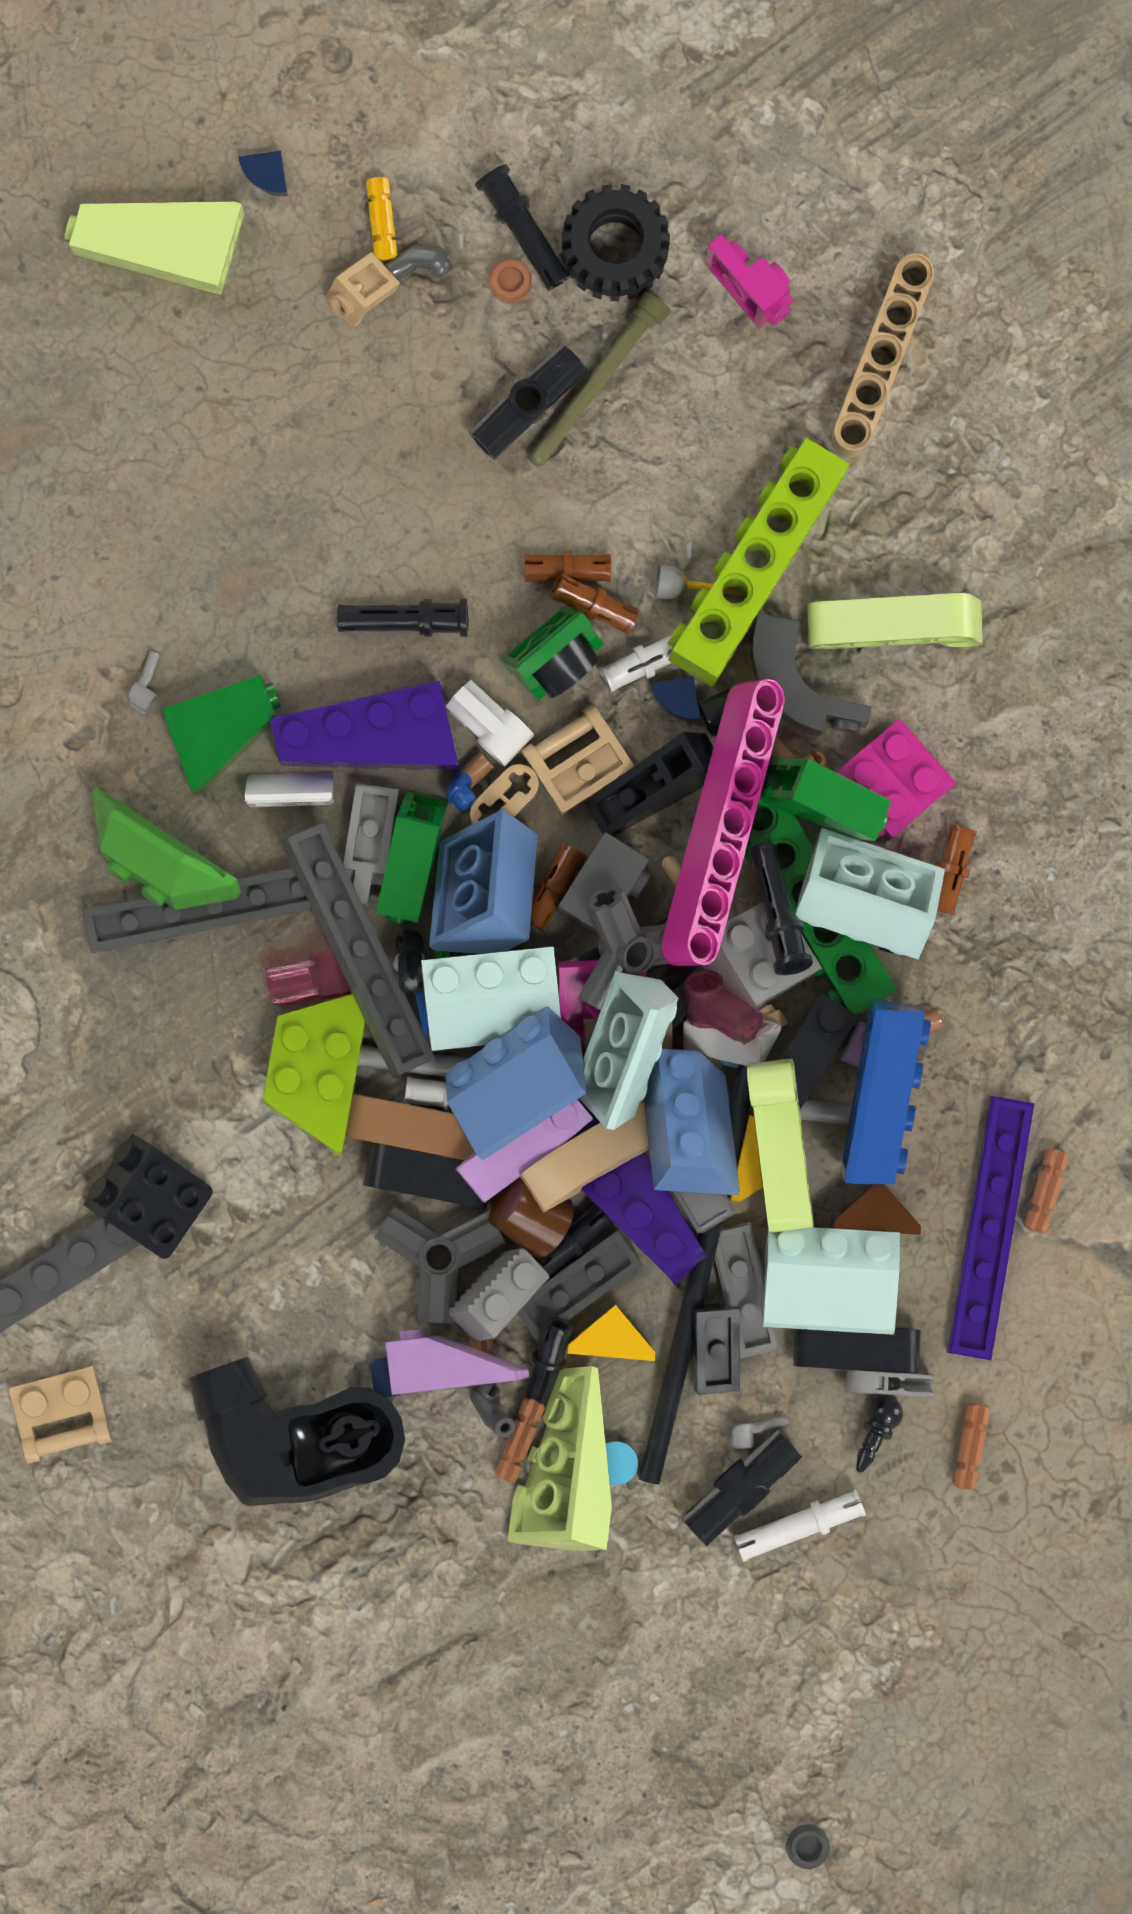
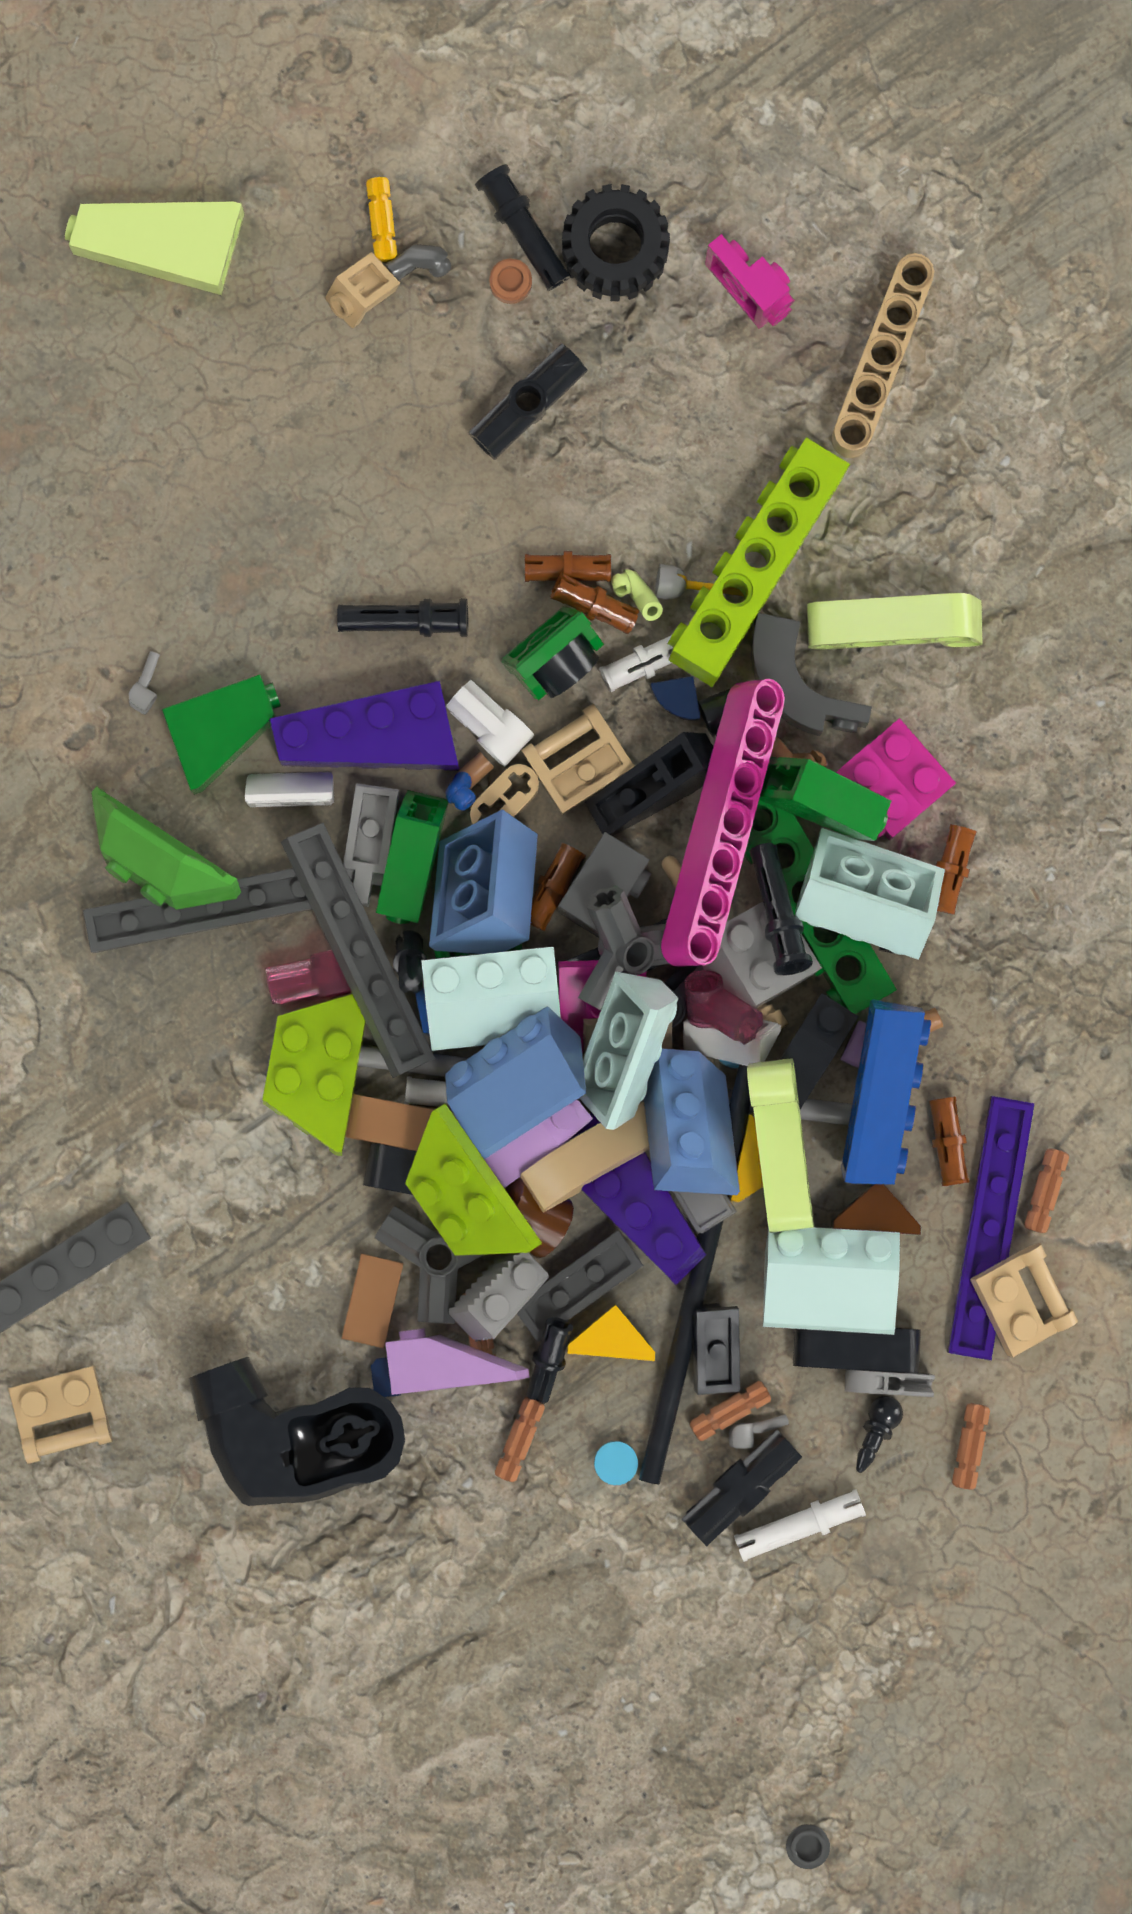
(148, 1196): black bracket -> none
(265, 172): dark blue tile -> none
(372, 1300): none -> medium nougat tile
(464, 1193): none -> lime wing
(490, 1413): dark grey arm -> none
(568, 1484): yellowish green wedge -> none
(575, 1239): black pin -> none
(640, 593): none -> yellowish green arm
(646, 315): olive piece -> none
(730, 1411): none -> nougat axle
(743, 1287): light grey tile -> none
(949, 1141): none -> dark orange pin
(1011, 1306): none -> tan plate

